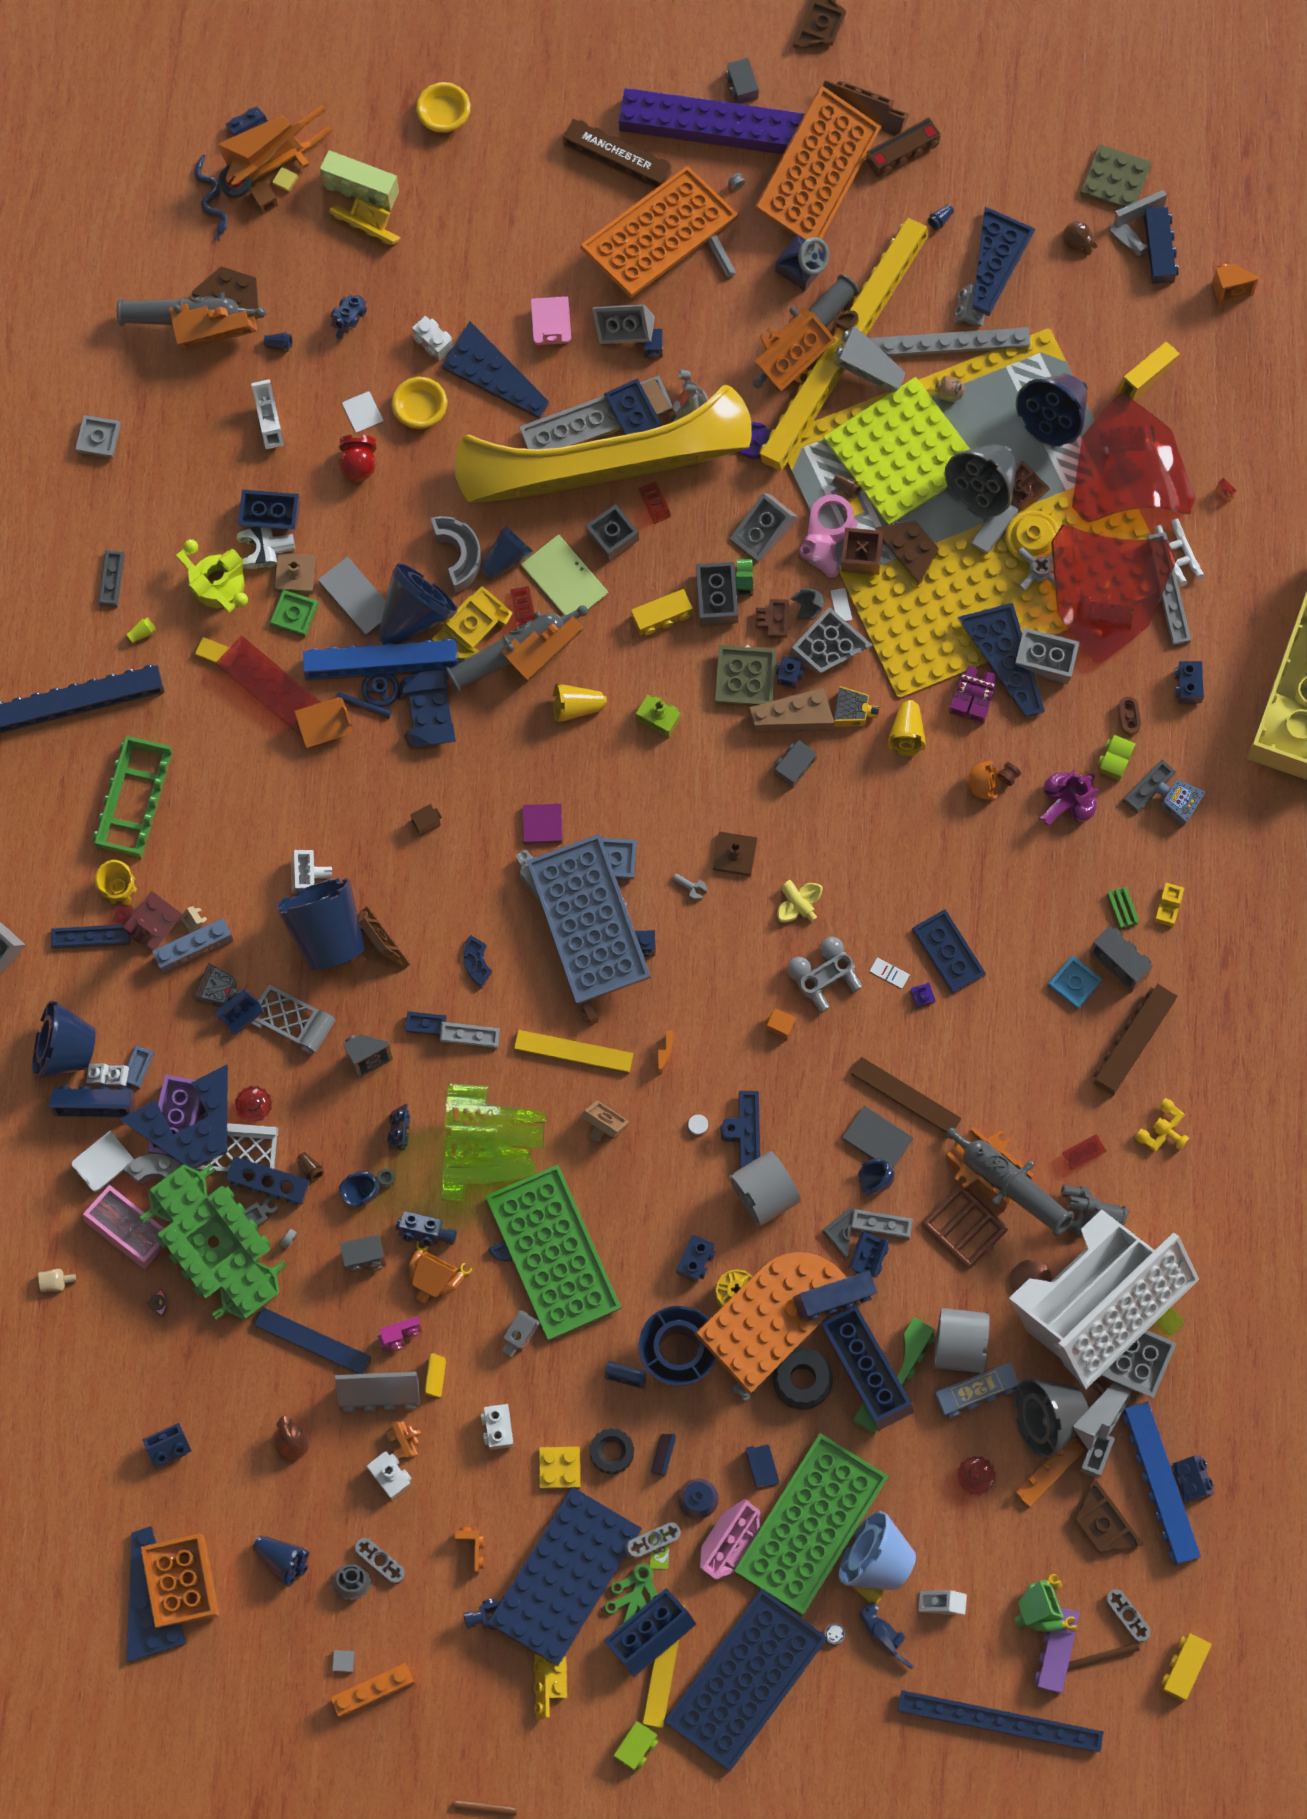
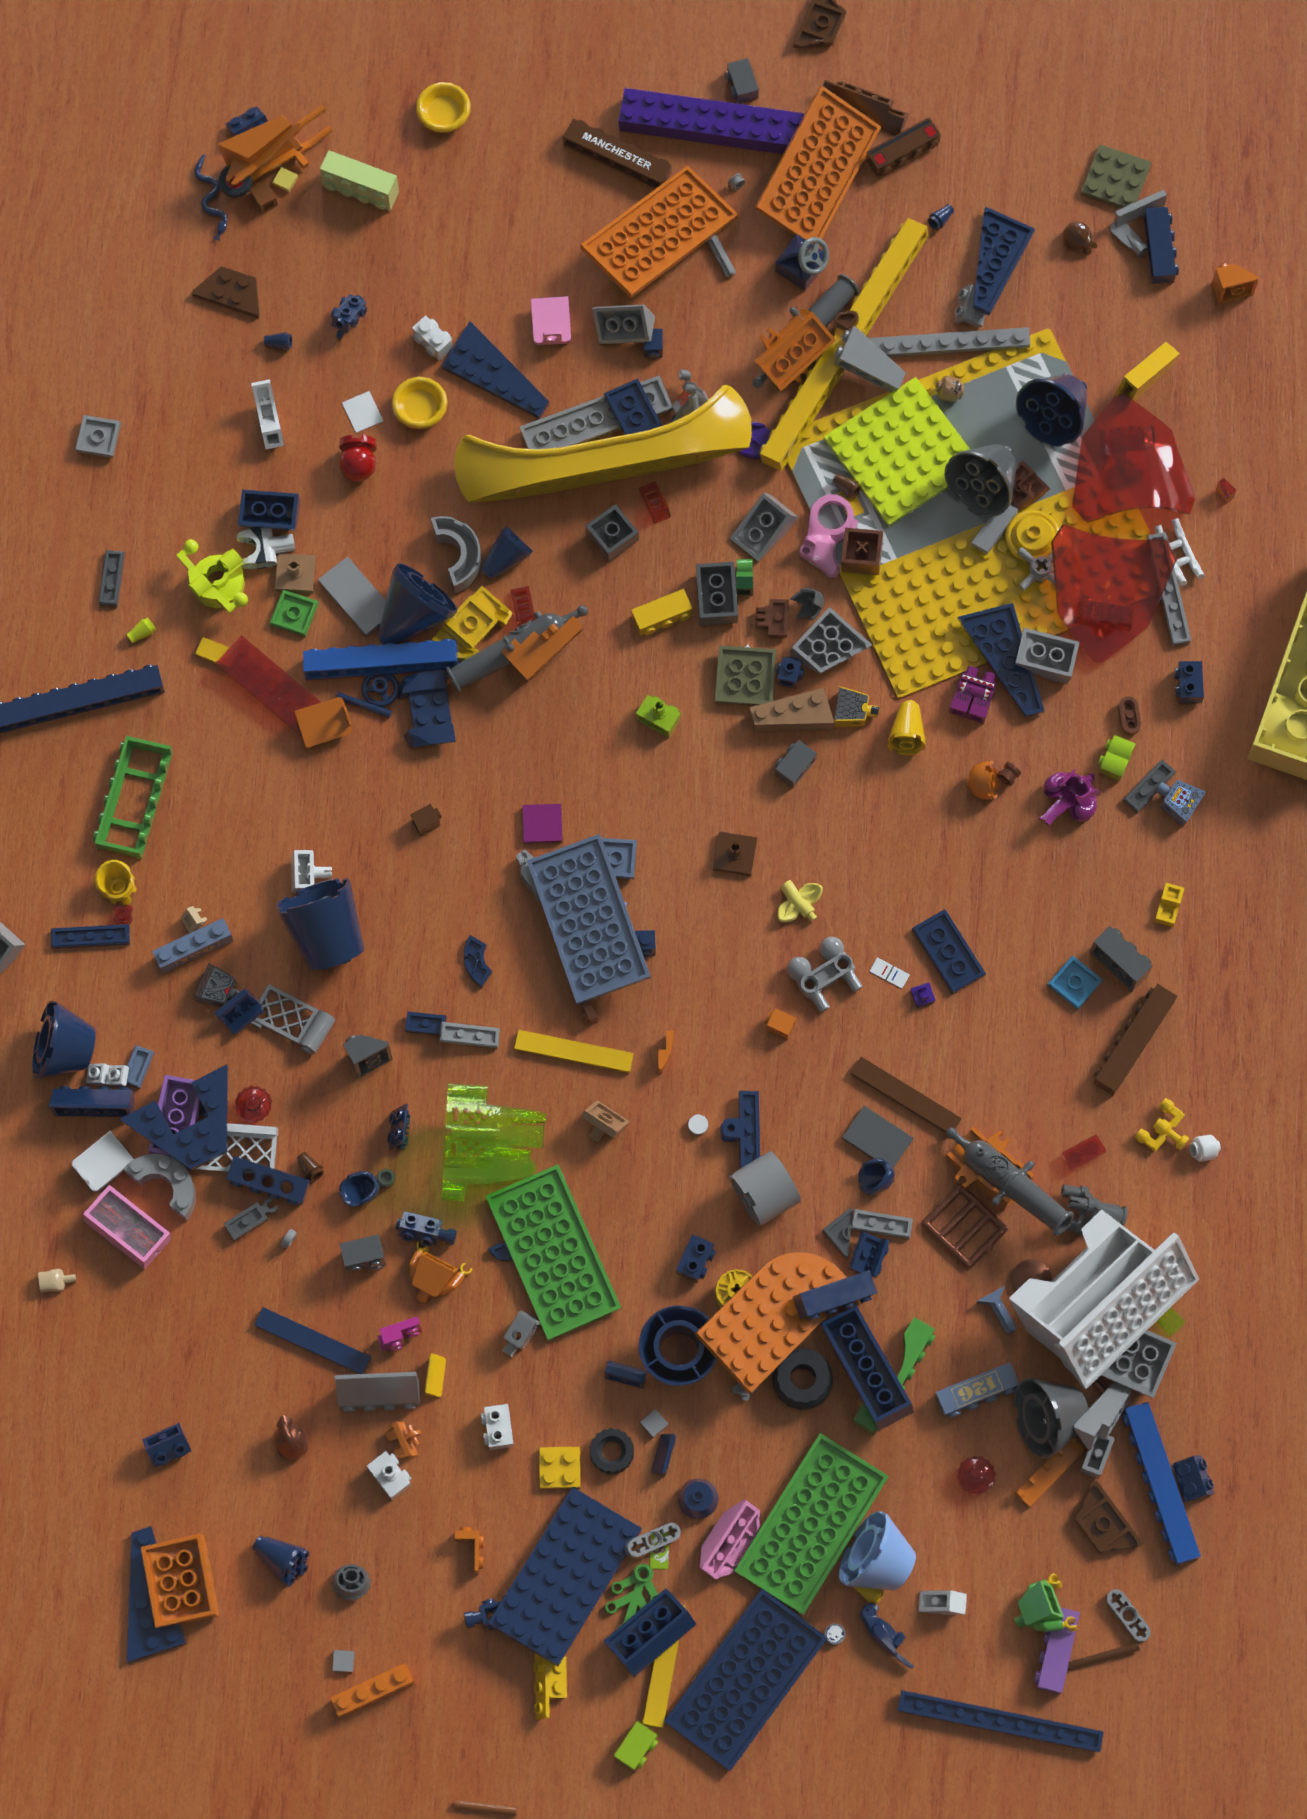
(152, 921): dark red bracket -> none
(158, 1302): tile -> none
(194, 320): piece -> none
(229, 1266): bright green piece -> none
(368, 218): yellow bracket -> none
(381, 940): reddish brown wing -> none
(394, 1566): light grey beam -> none
(562, 580): yellowish green container -> none
(576, 702): yellow cone -> none
(654, 1423): none -> light grey tile
(656, 396): medium nougat sticker -> none
(691, 886): light grey bar -> none
(762, 1466): dark blue panel -> none
(841, 603): white sticker -> none
(911, 547): reddish brown wing -> none
(962, 1340): light grey brick -> none
(999, 1309): none -> sand blue piece
(1111, 894): bright green tile -> none
(1185, 1667): yellow brick -> none
(1205, 1148): none -> white head

